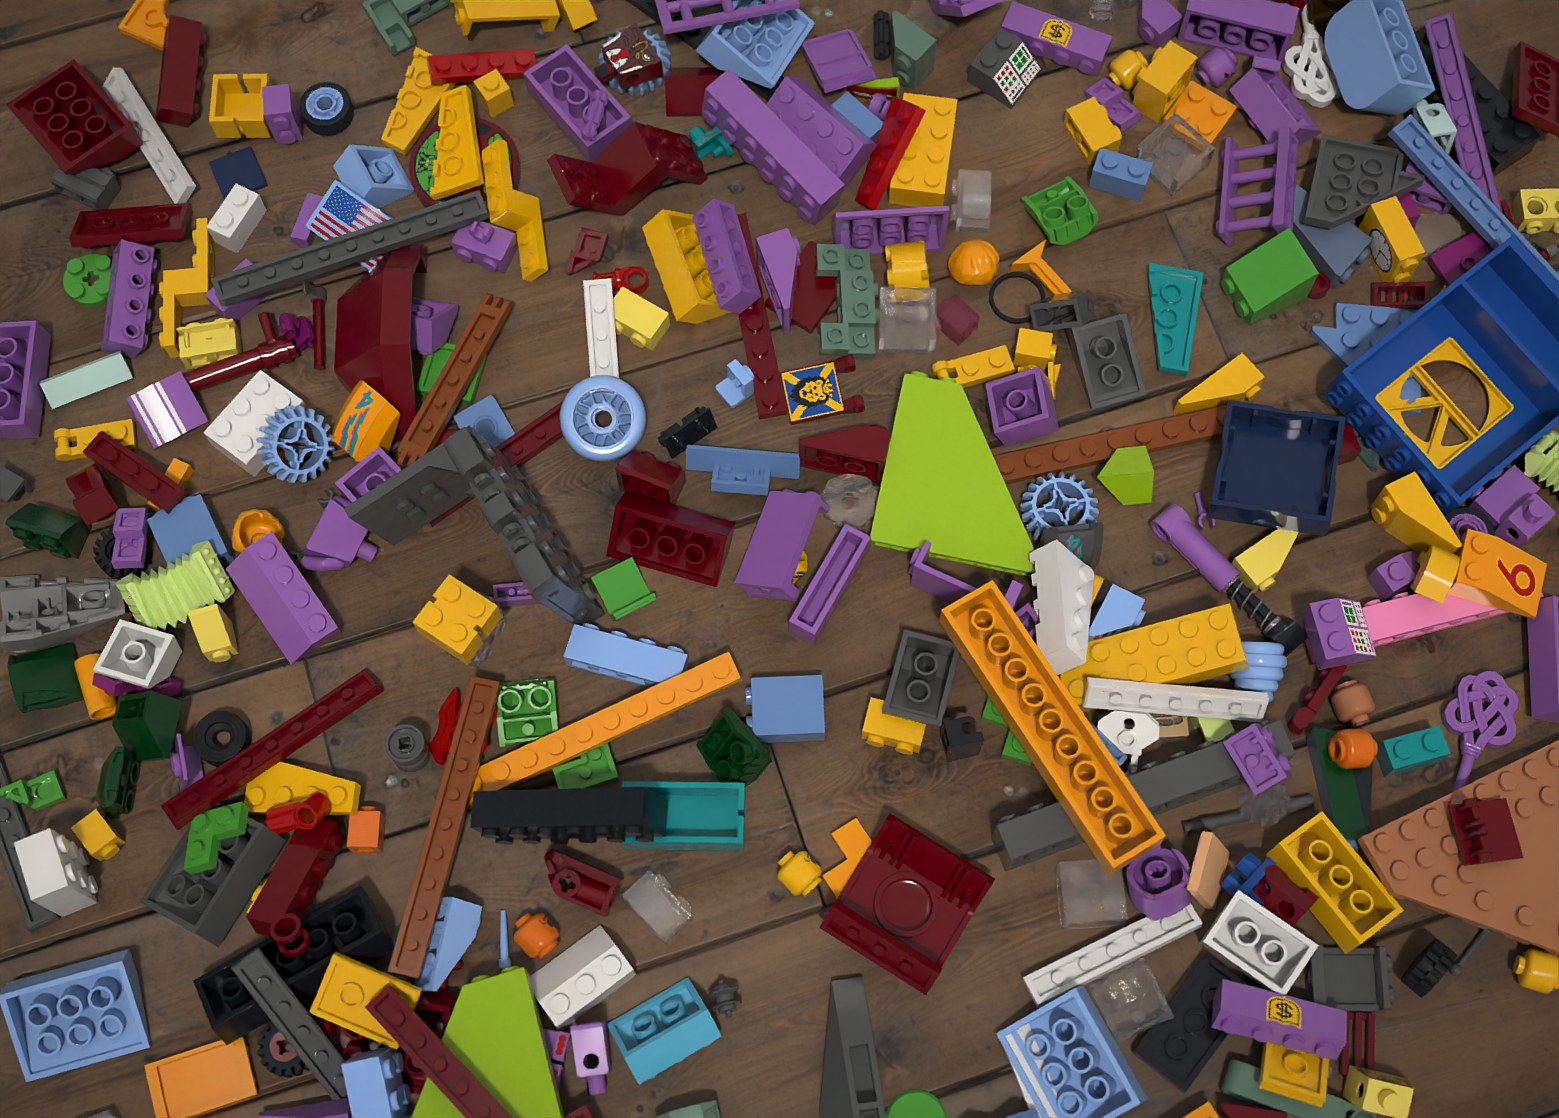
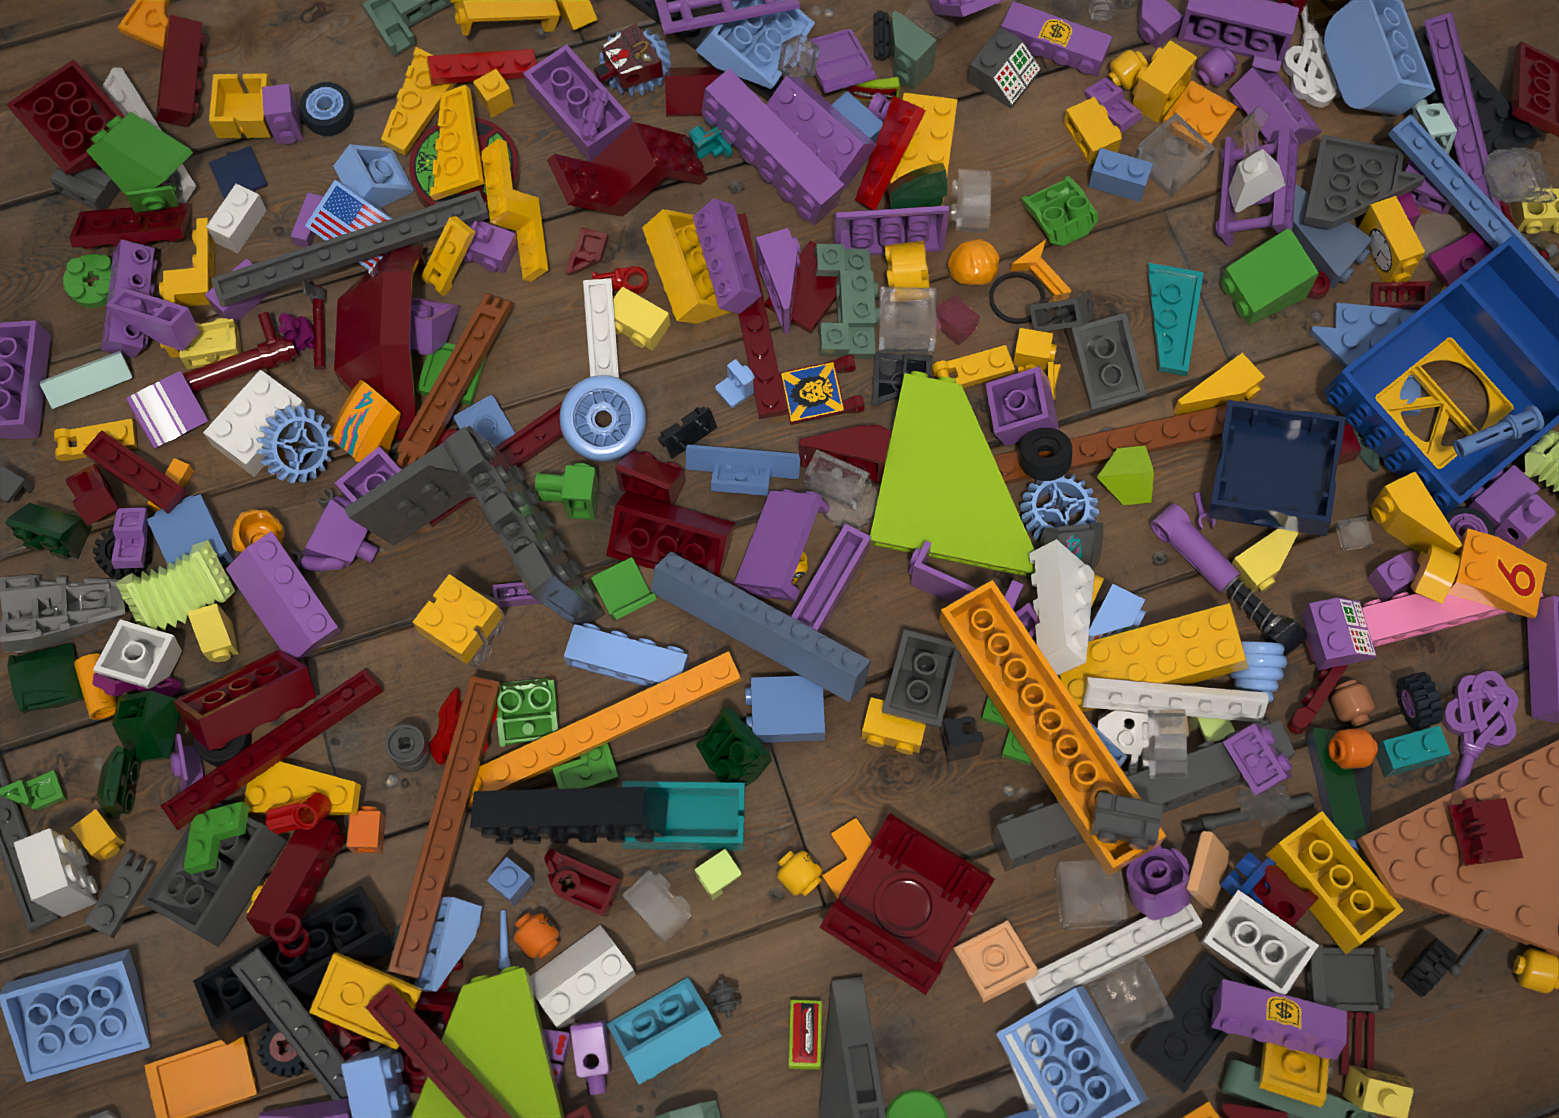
(120, 894): none -> dark grey hinge
(136, 153): none -> bright green slope
(153, 198): none -> bright green piece
(157, 318): none -> medium lavender slope
(245, 699): none -> dark red slope
(448, 255): none -> yellow plate
(510, 881): none -> medium blue brick
(575, 488): none -> bright green brick
(717, 873): none -> yellowish green panel
(760, 626): none -> sand blue brick
(798, 57): none -> clear brick
(805, 1034): none -> slope
(836, 479): none -> clear brick
(889, 373): none -> black slope
(919, 188): none -> dark green slope
(996, 961): none -> light nougat tile
(1046, 440): none -> black tyre
(1126, 820): none -> dark grey brick
(1166, 744): none -> clear brick
(1247, 131): none -> clear piece
(1254, 180): none -> white slope
(1354, 533): none -> clear plate
(1419, 700): none -> black wheel
(1509, 427): none -> medium blue pin
(1518, 176): none -> clear slope

